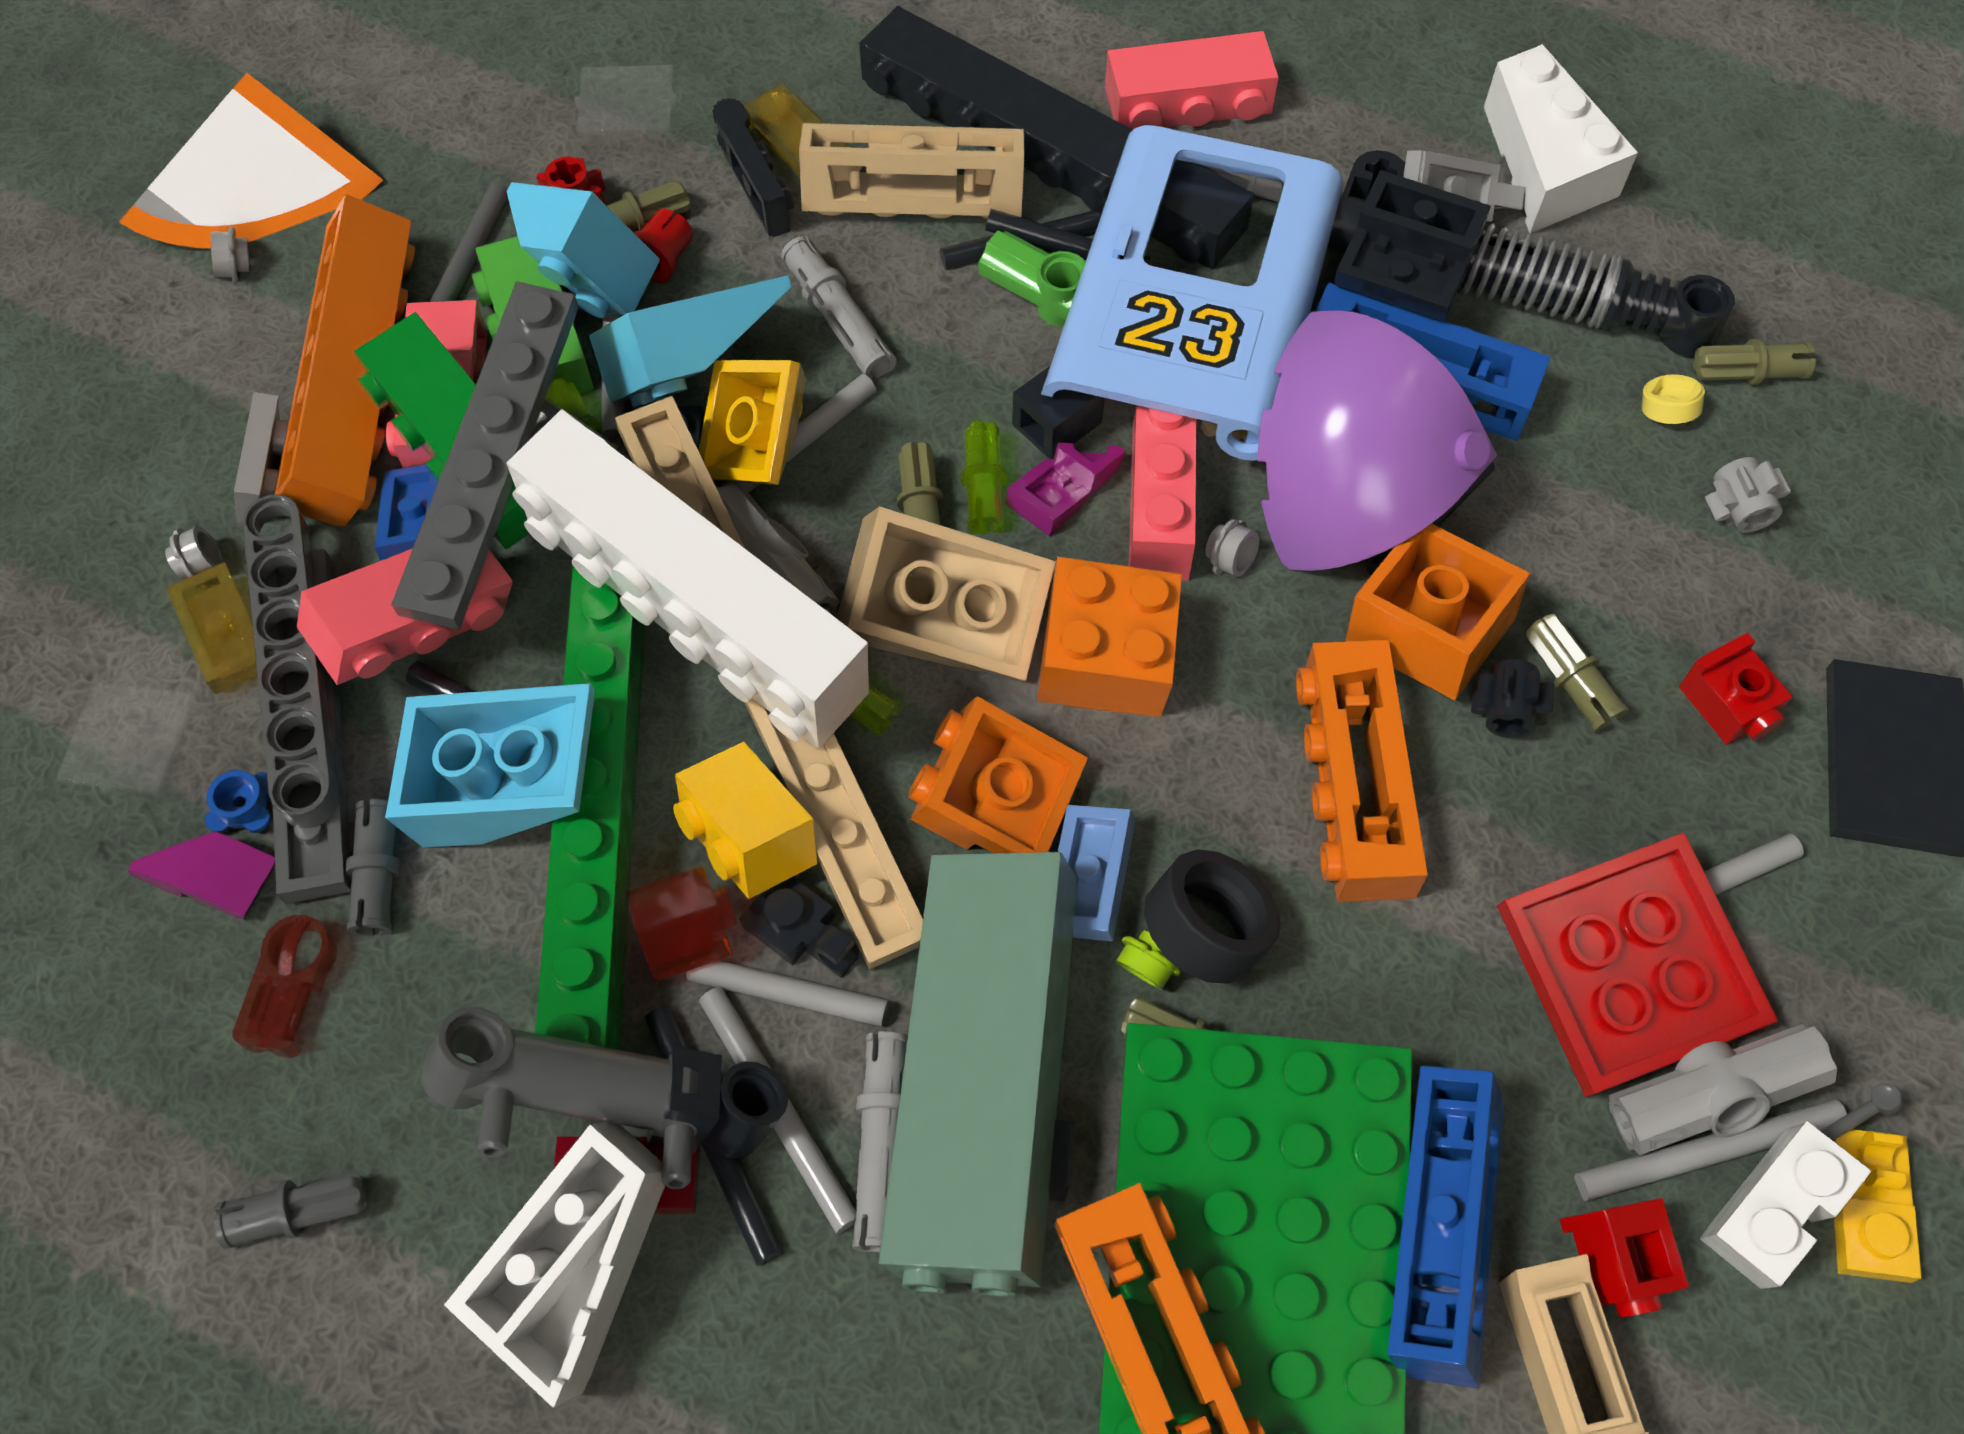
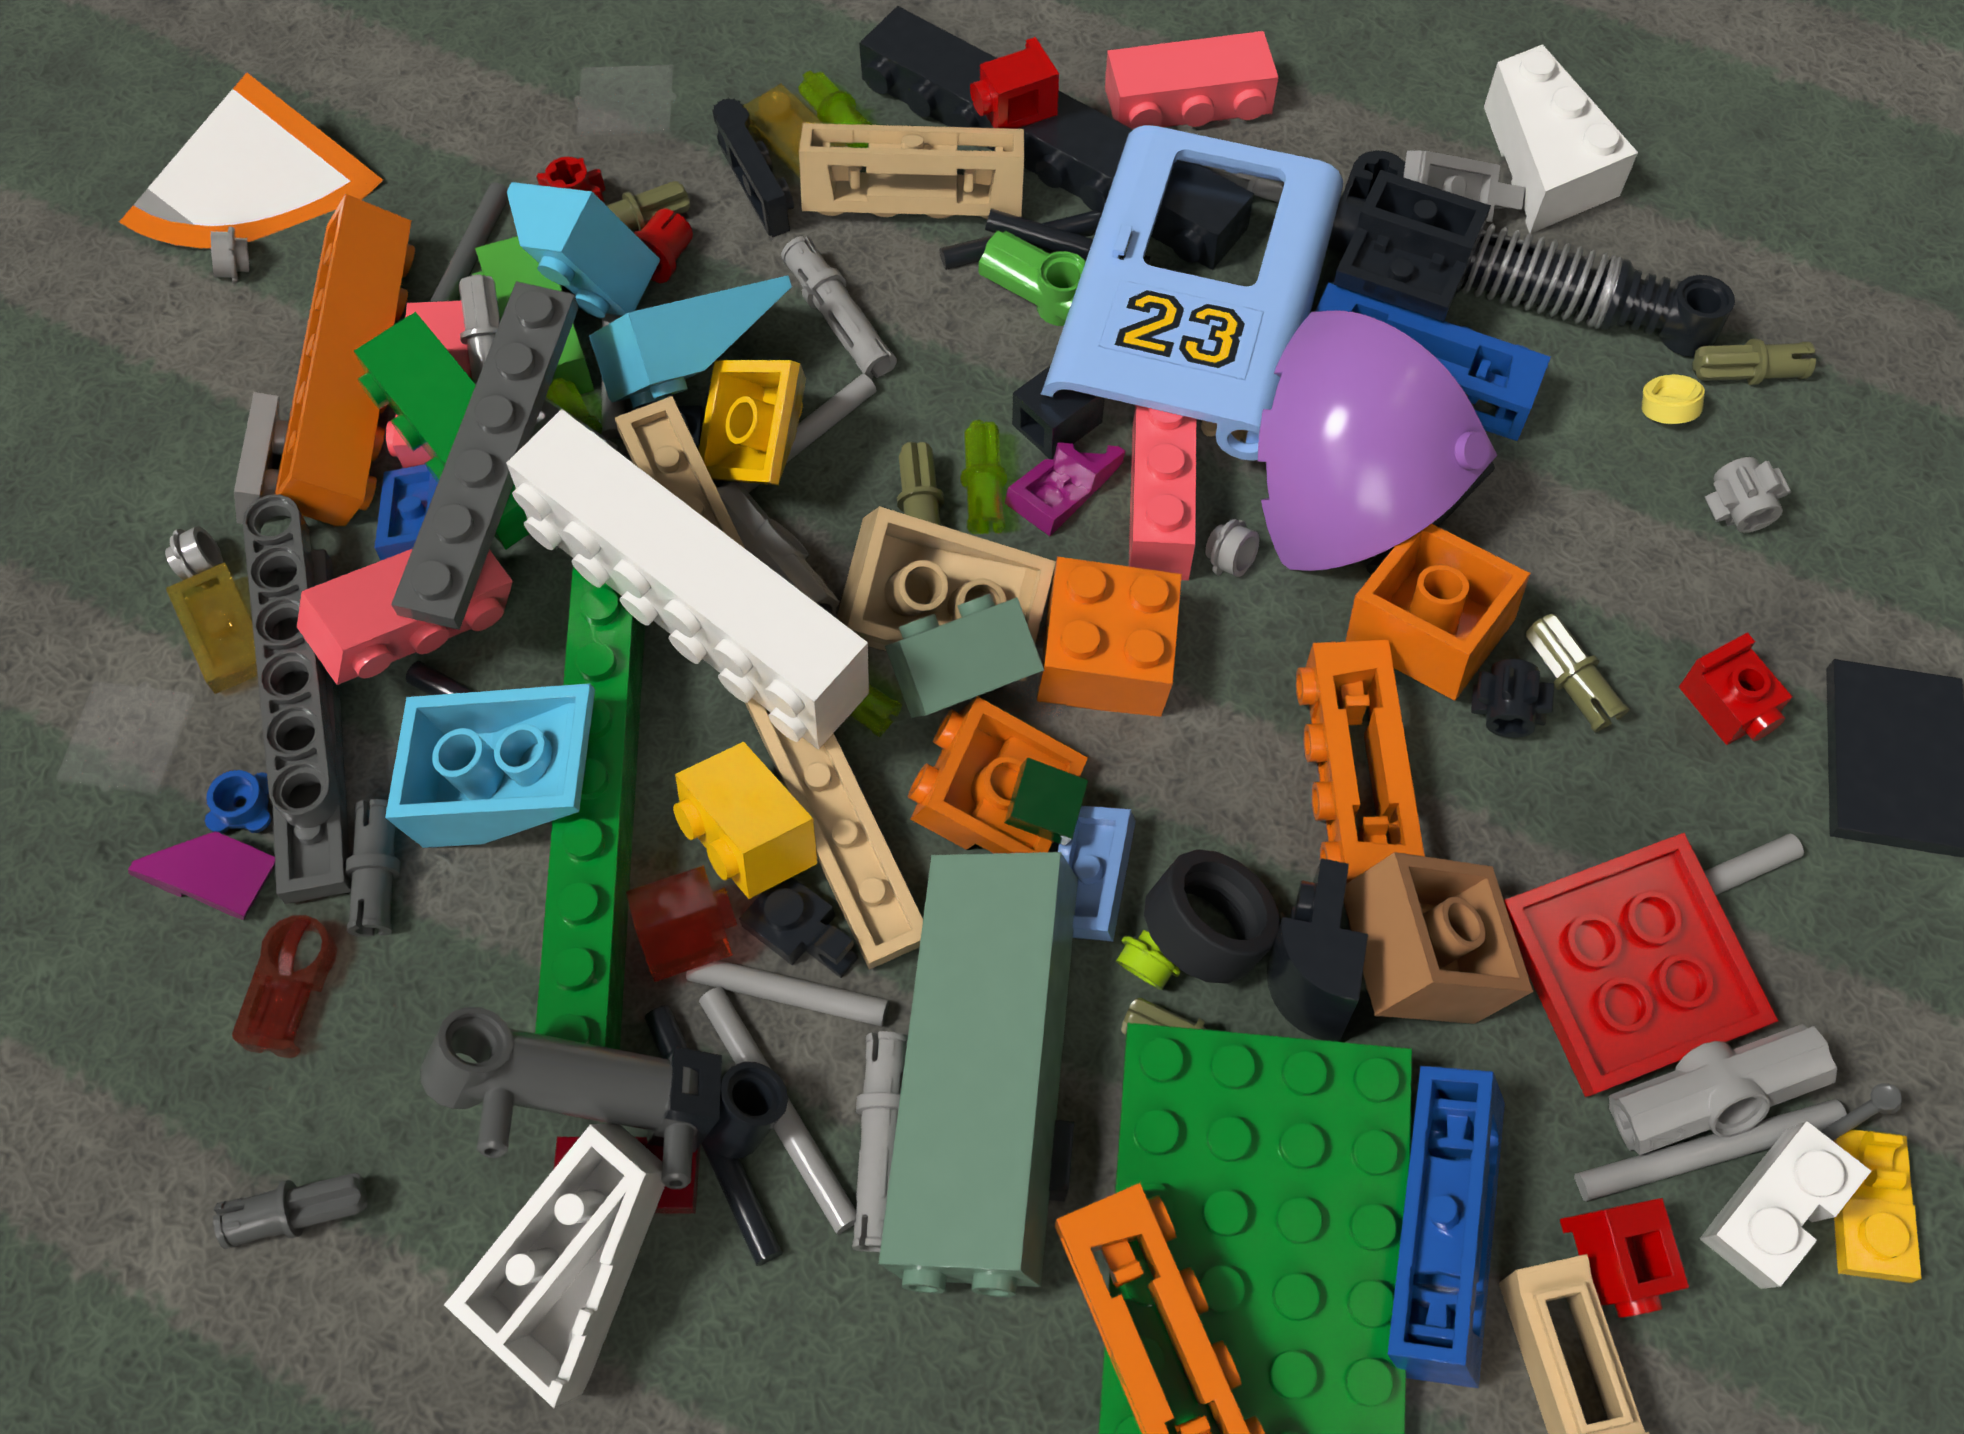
(480, 318): none -> light grey axle
(830, 103): none -> clear neon green axle
(963, 657): none -> sand green brick
(1017, 88): none -> red brick
(1046, 801): none -> dark green tile
(1314, 962): none -> black brick
(1435, 939): none -> medium nougat brick

